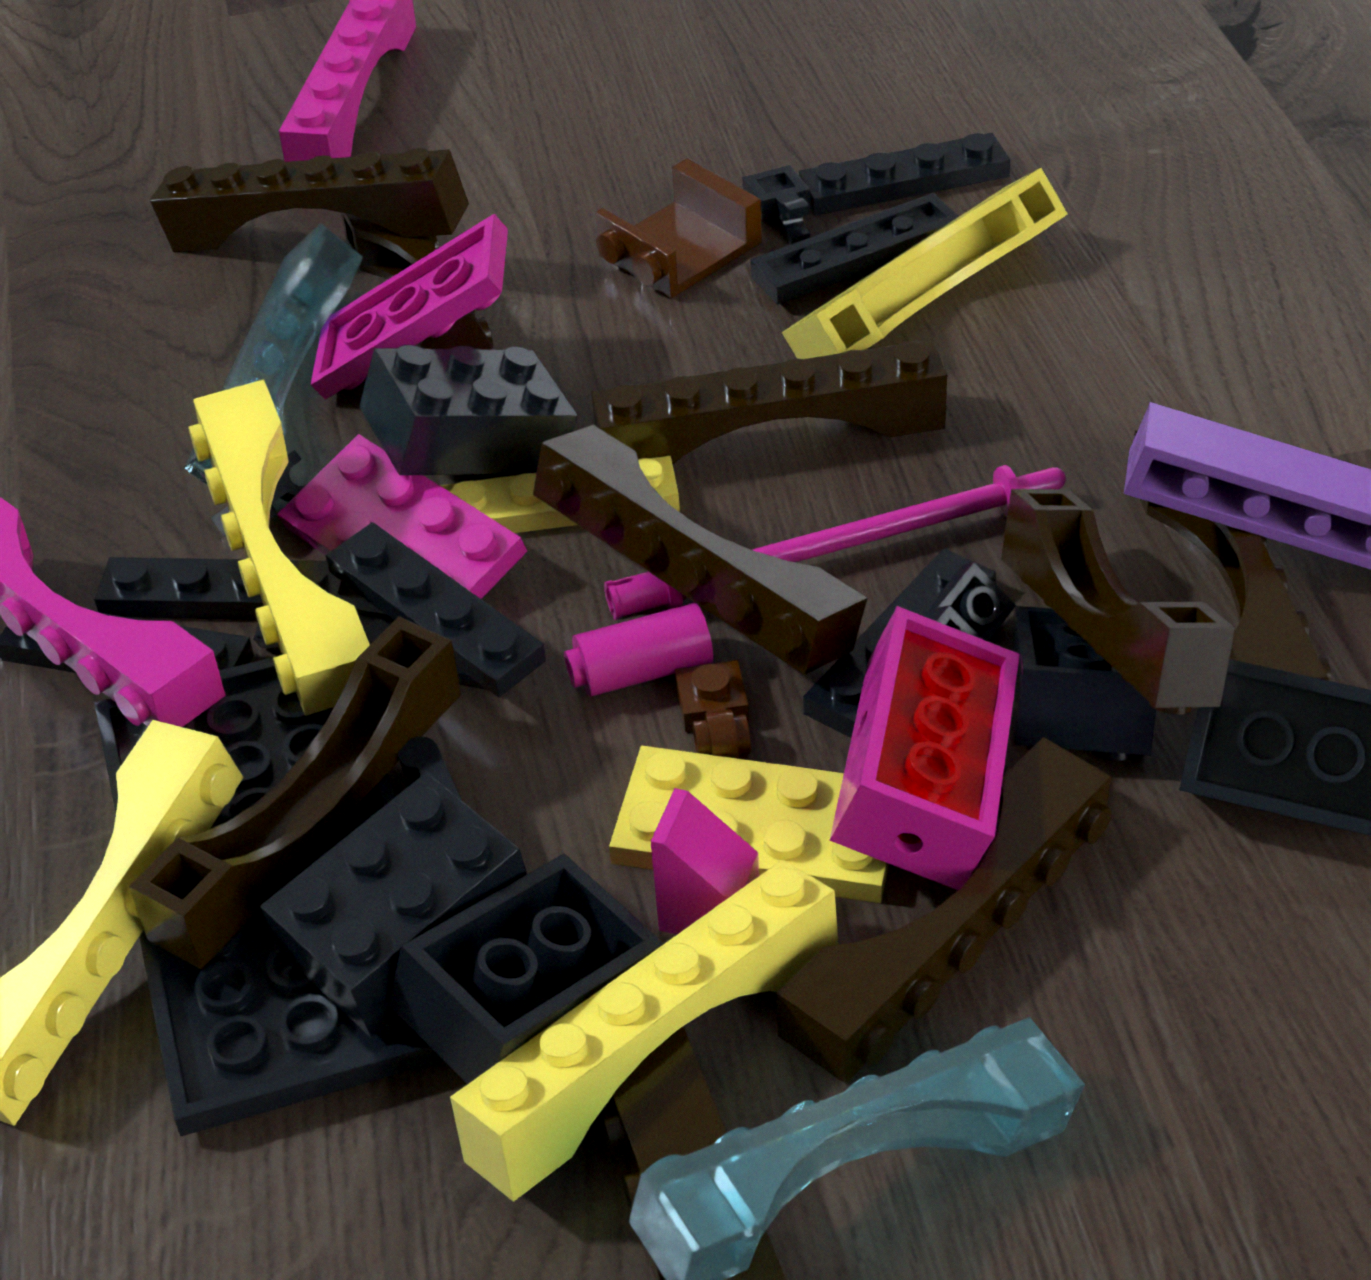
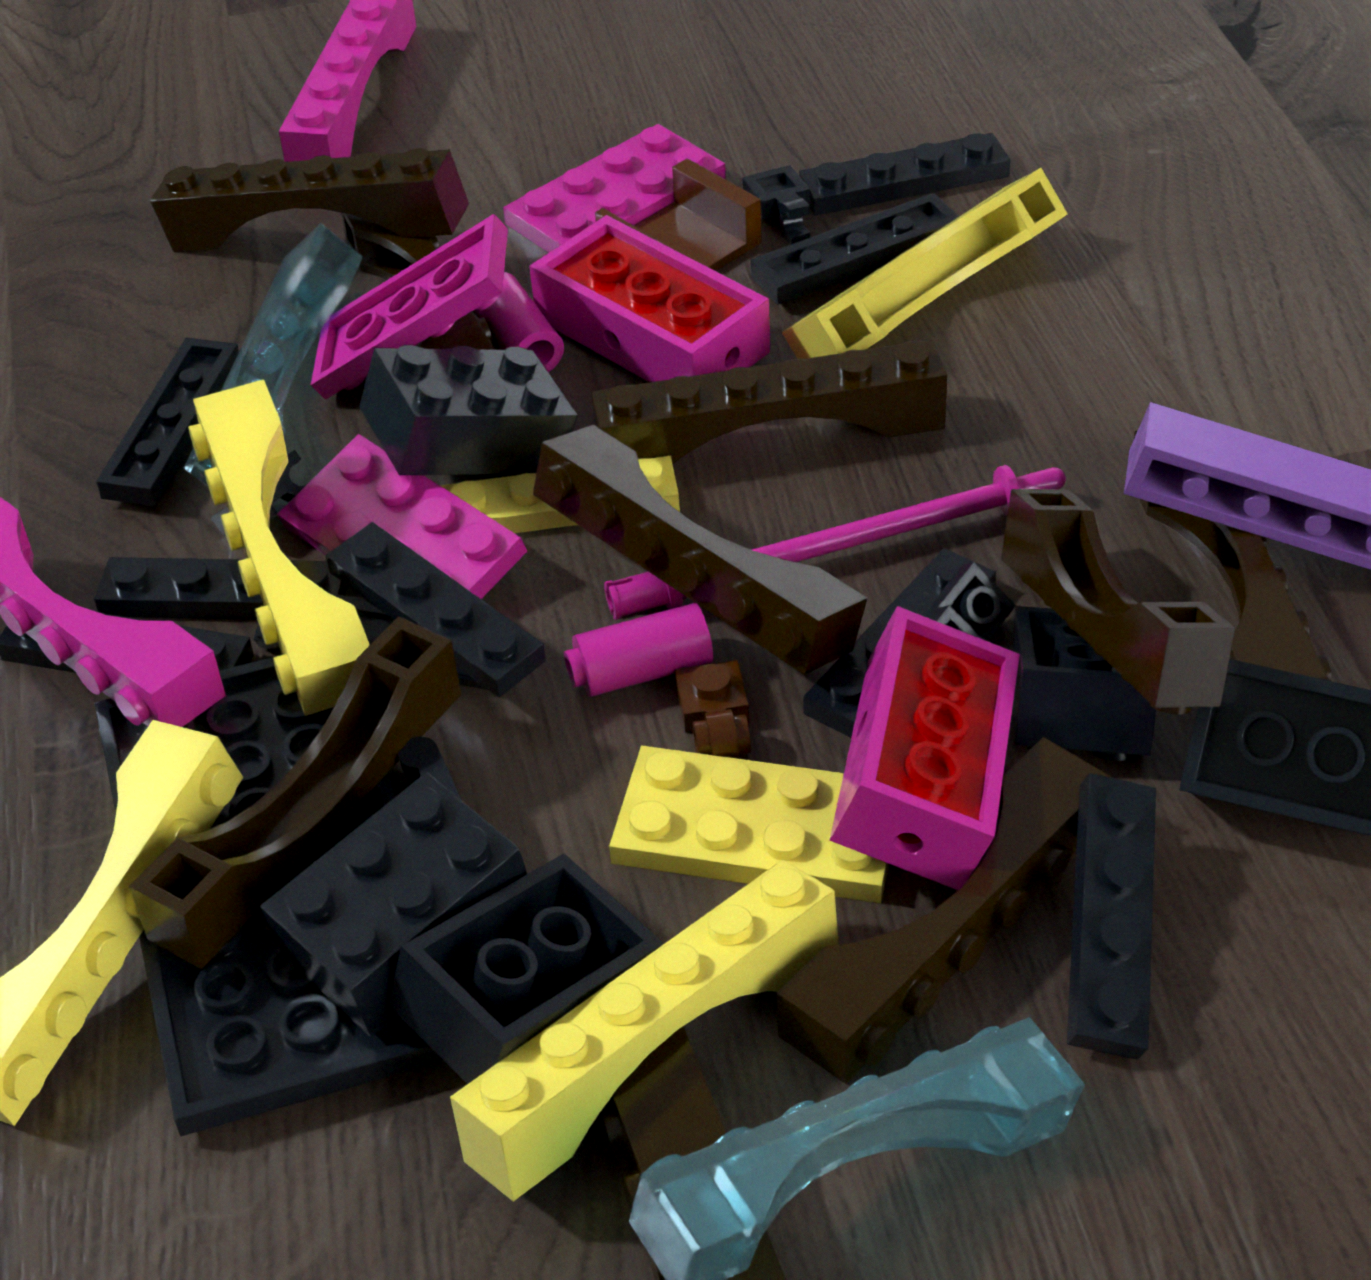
(160, 431): none -> black plate
(520, 323): none -> dark pink brick
(625, 179): none -> dark pink plate
(649, 305): none -> dark pink brick
(696, 862): dark pink slope -> none
(1112, 917): none -> black plate

